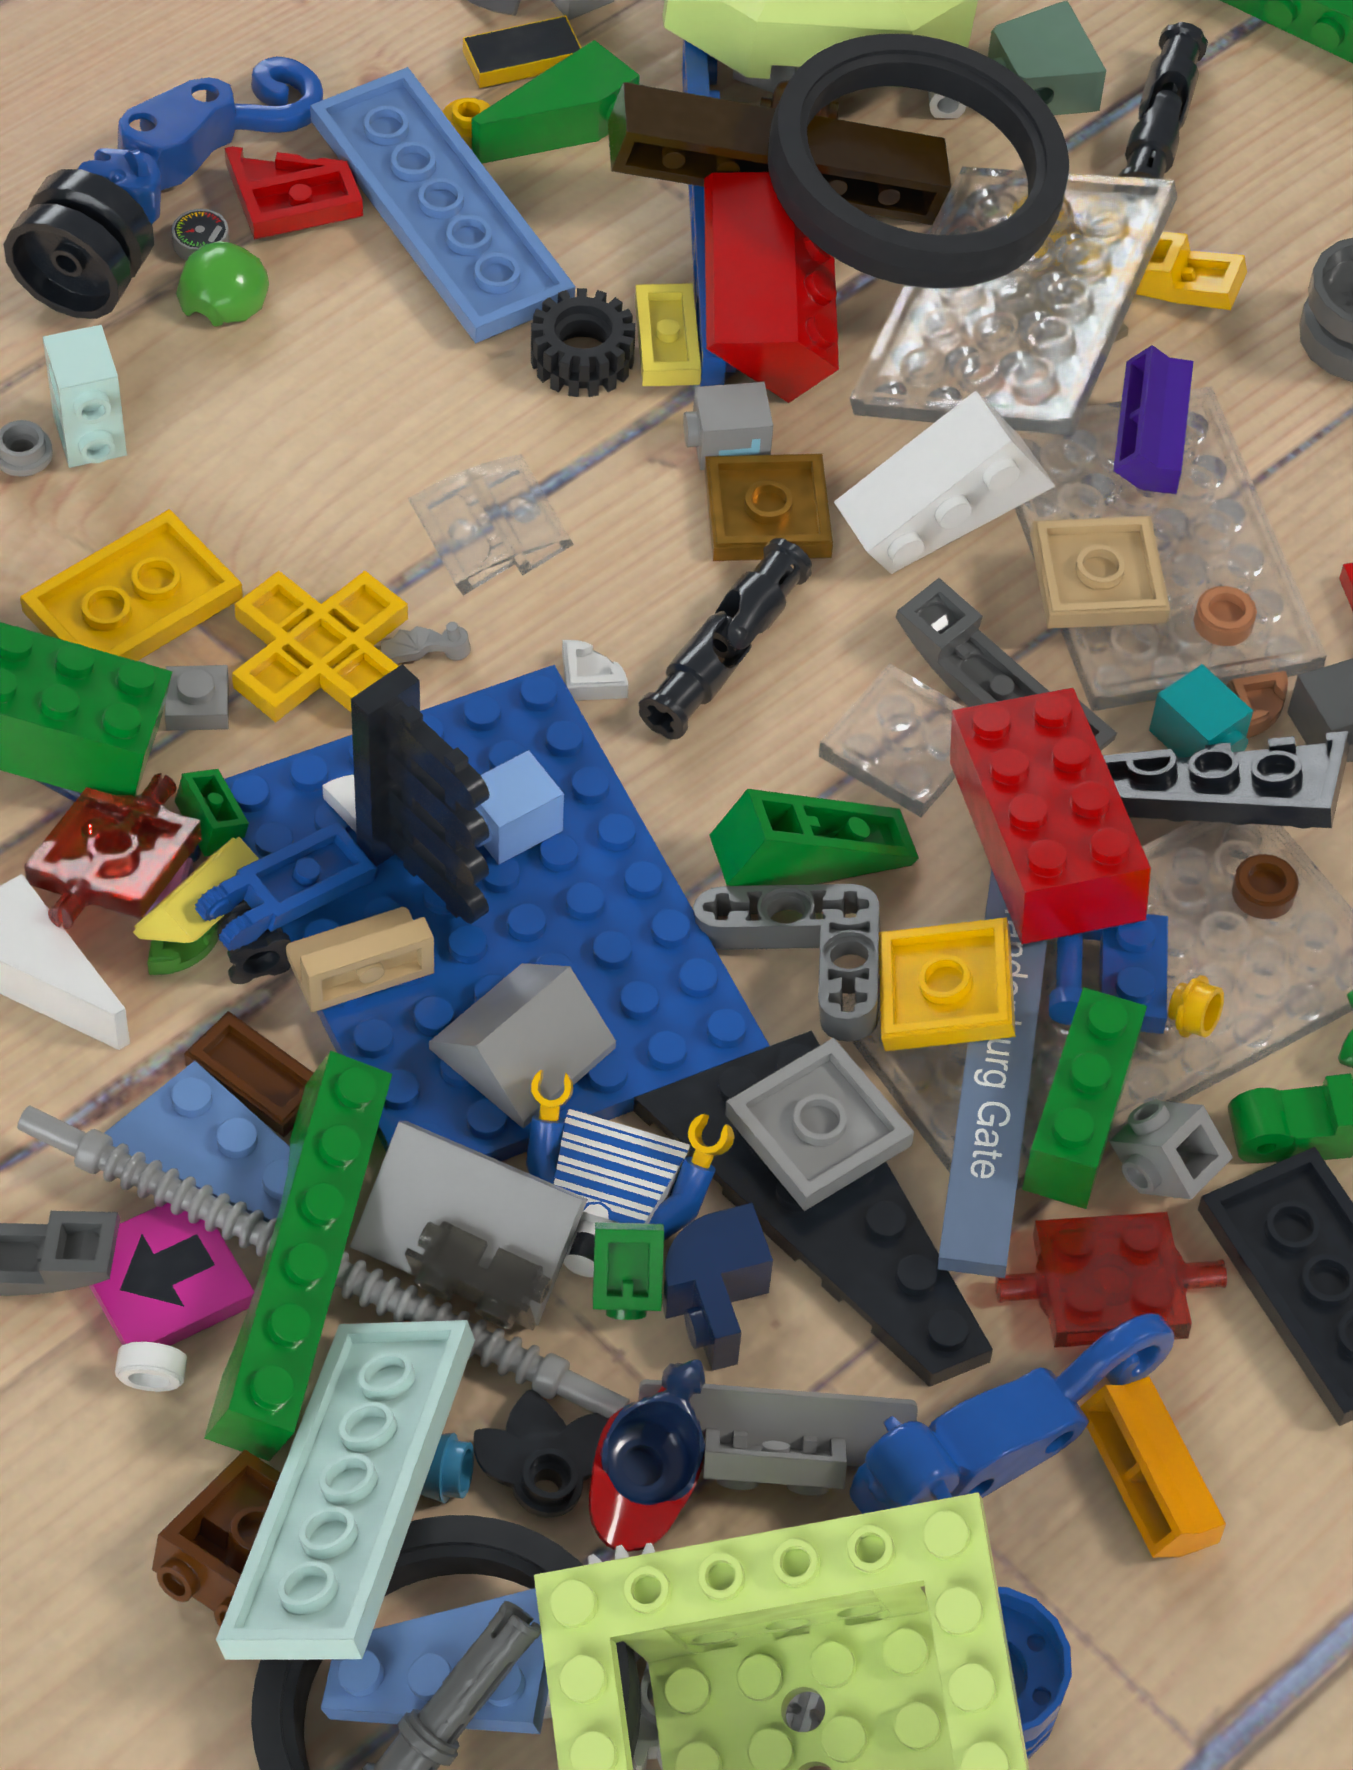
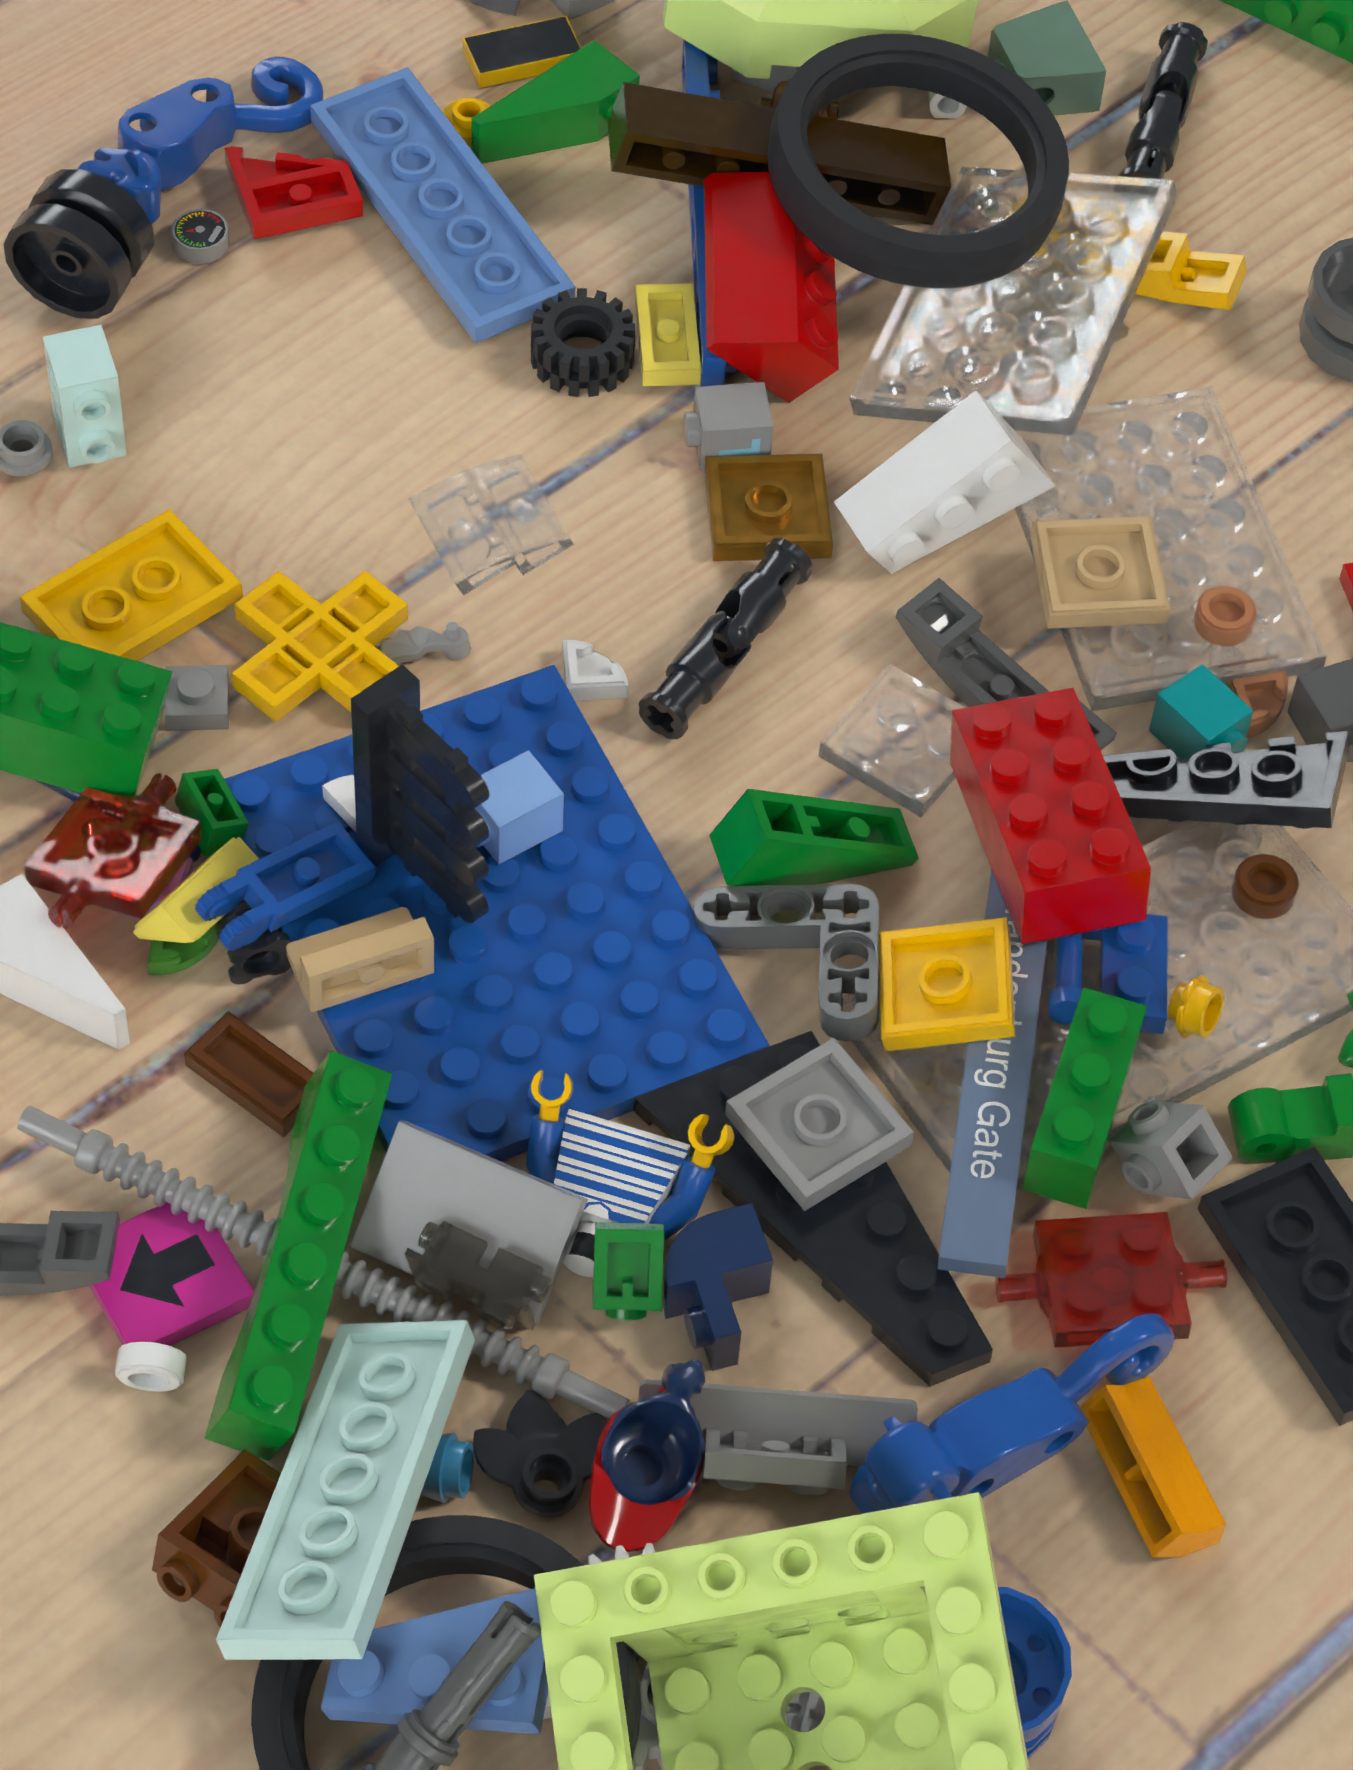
(210, 1137): medium blue wing -> none
(222, 283): bright green hair -> none
(522, 1026): light grey slope -> none
(1153, 421): dark purple piece -> none

